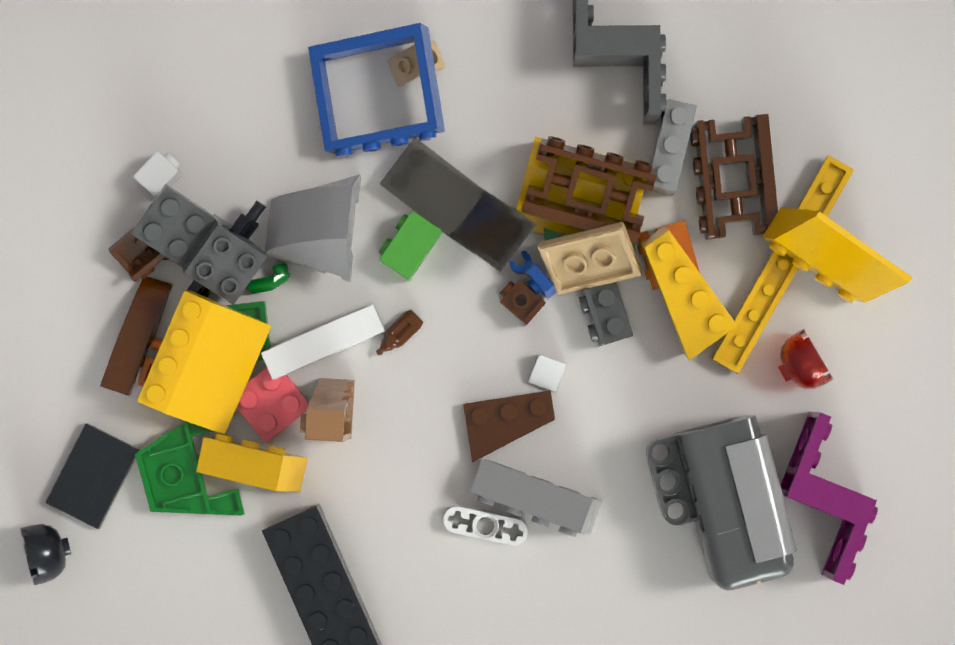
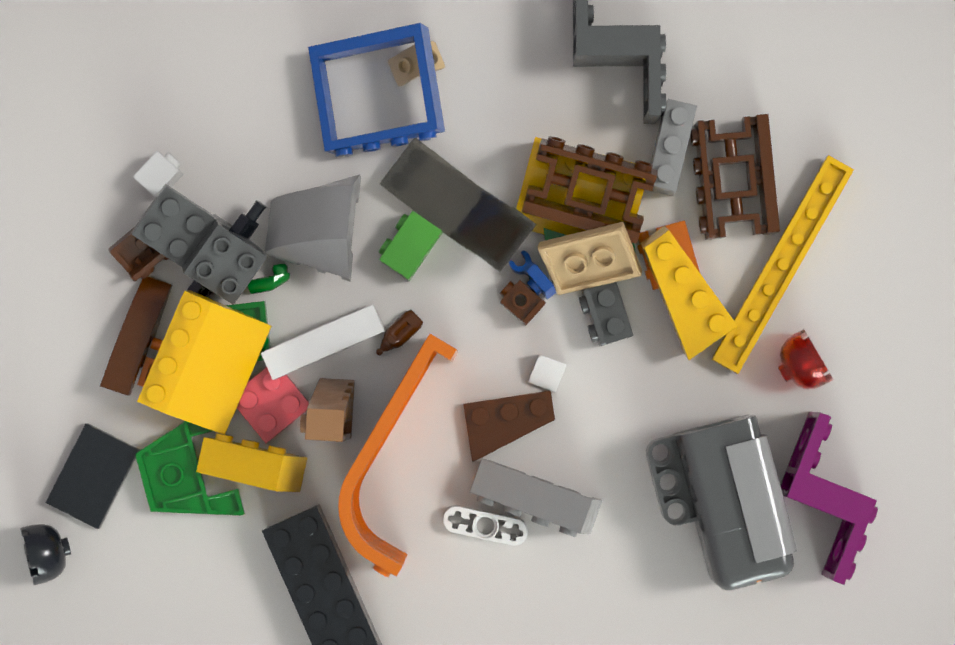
(385, 556): none -> orange panel
(833, 255): yellow slope -> none

